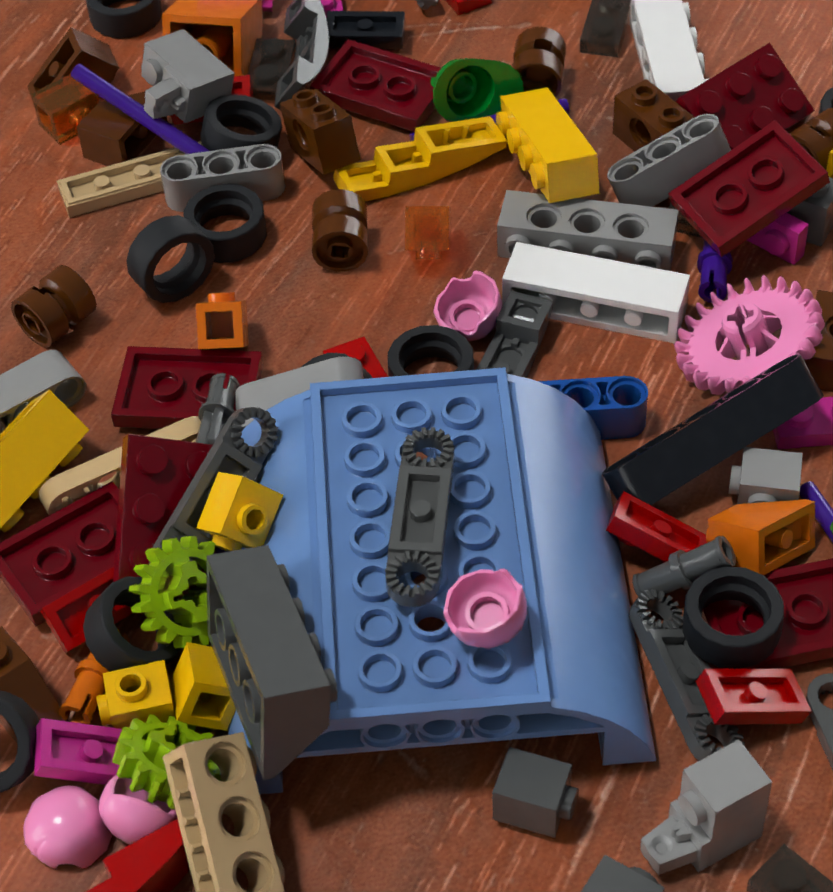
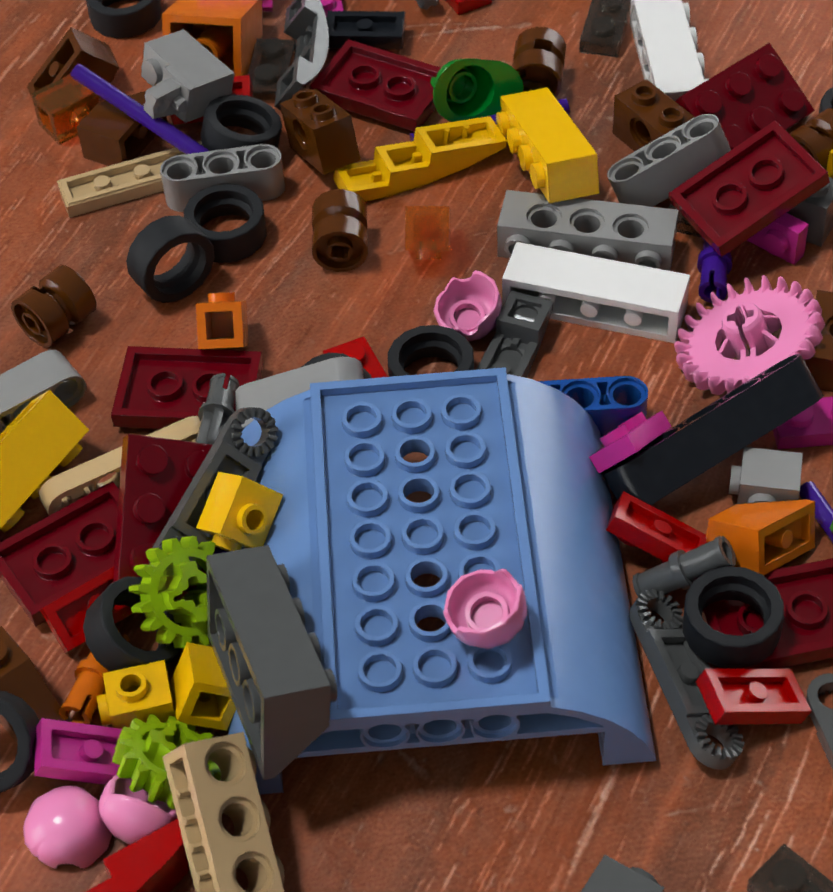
(420, 517): dark grey plate -> none
(534, 792): dark grey brick -> none
(628, 439): none -> dark pink plate
(715, 814): light grey hinge -> none

